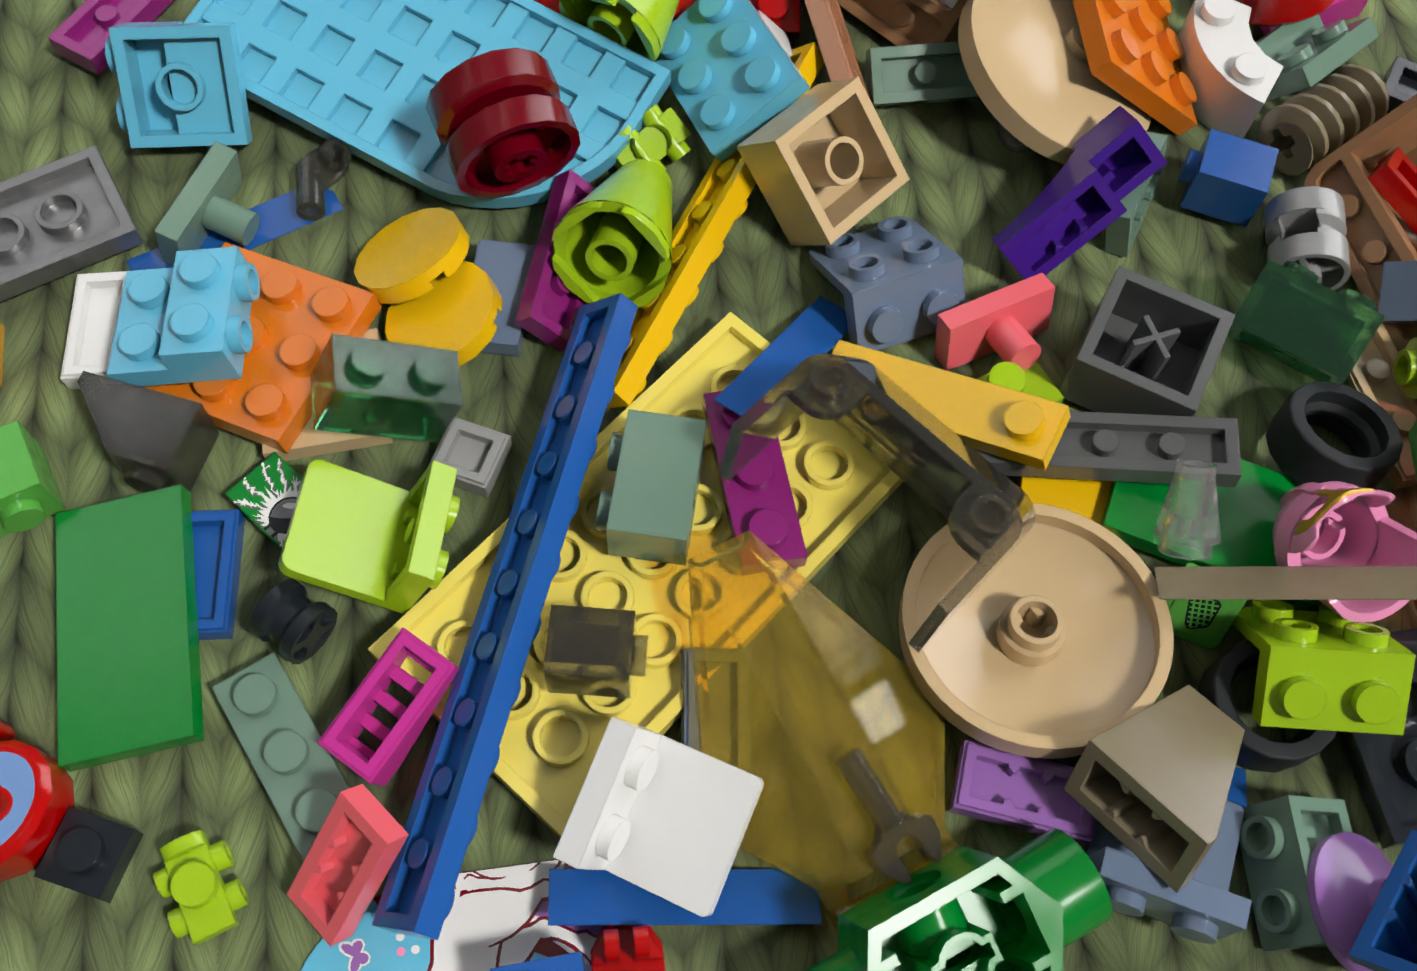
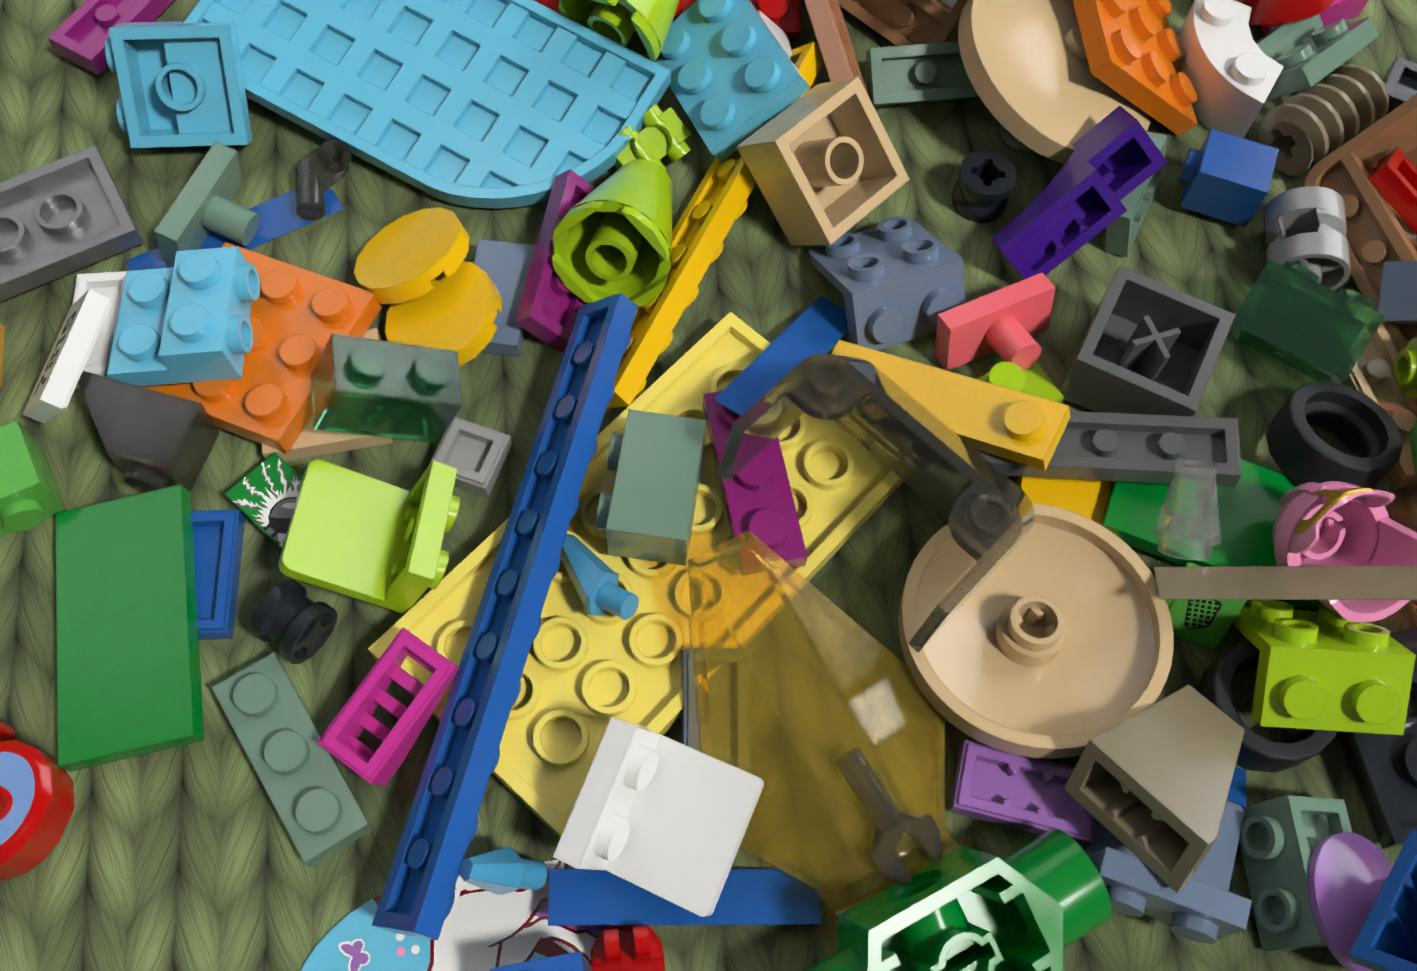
(68, 357): none -> white tile
(89, 855): black plate -> none
(197, 885): lime piece -> none
(347, 864): coral tile -> none
(502, 122): dark red wheel -> none
(503, 872): none -> dark azure bar
(593, 651): clear smoke brick -> none
(596, 581): none -> dark azure bar
(972, 197): none -> black wheel

